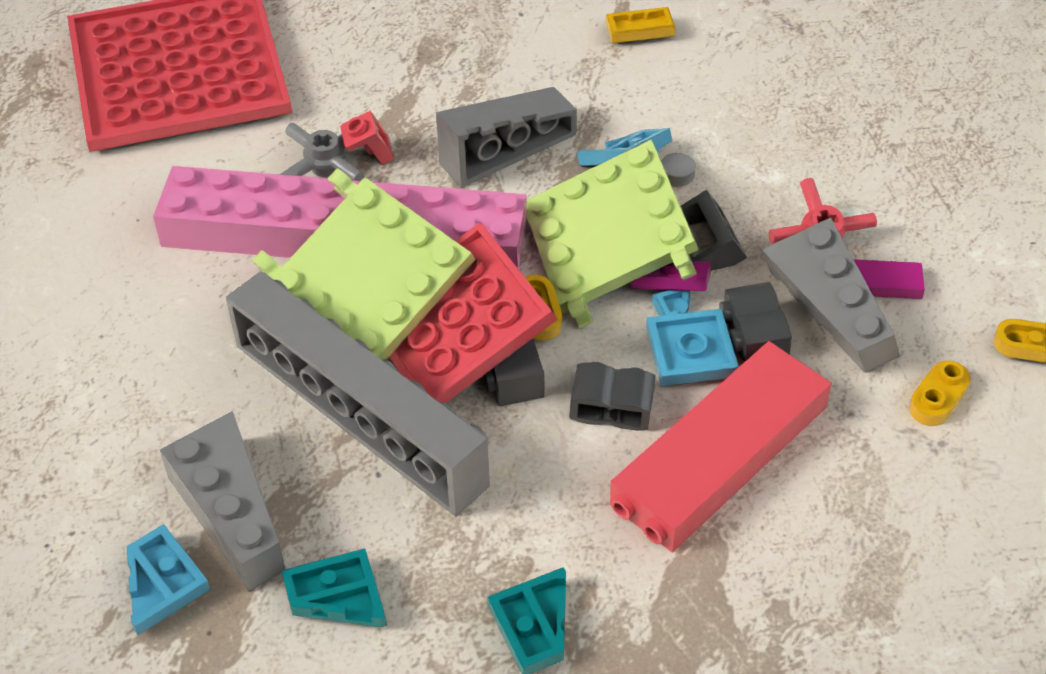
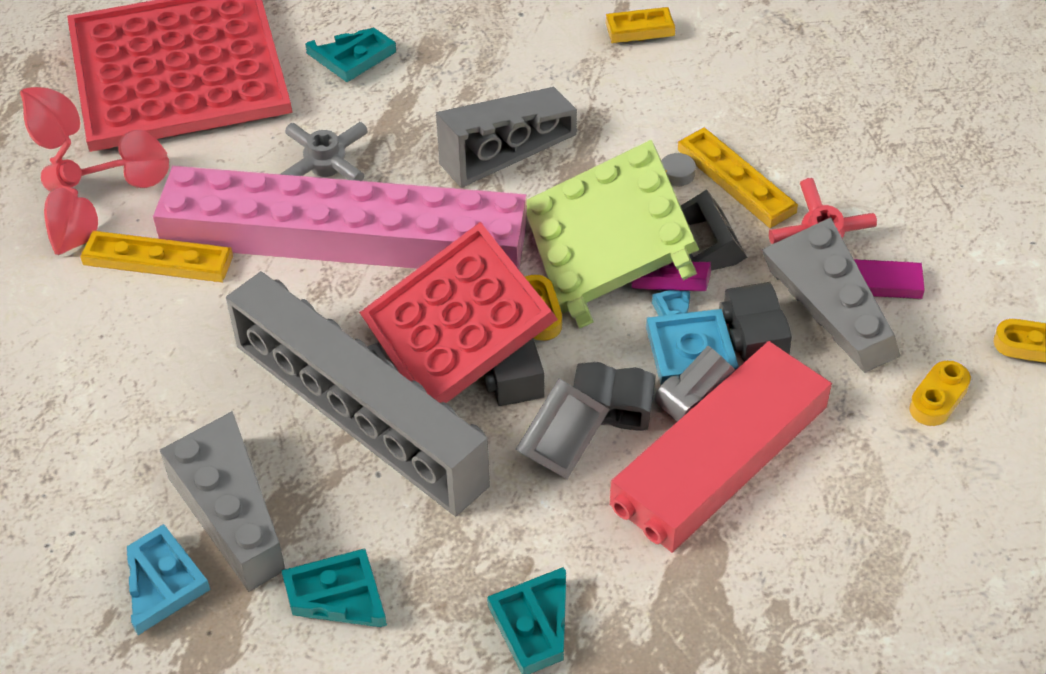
(50, 122): none -> coral plant
(157, 256): none -> yellow tile
(352, 52): none -> teal wing
(367, 132): coral bracket -> none
(371, 266): yellowish green plate -> none
(562, 429): none -> light grey tile
(620, 145): medium azure wing -> none
(685, 391): none -> light grey piece
(738, 177): none -> yellow tile

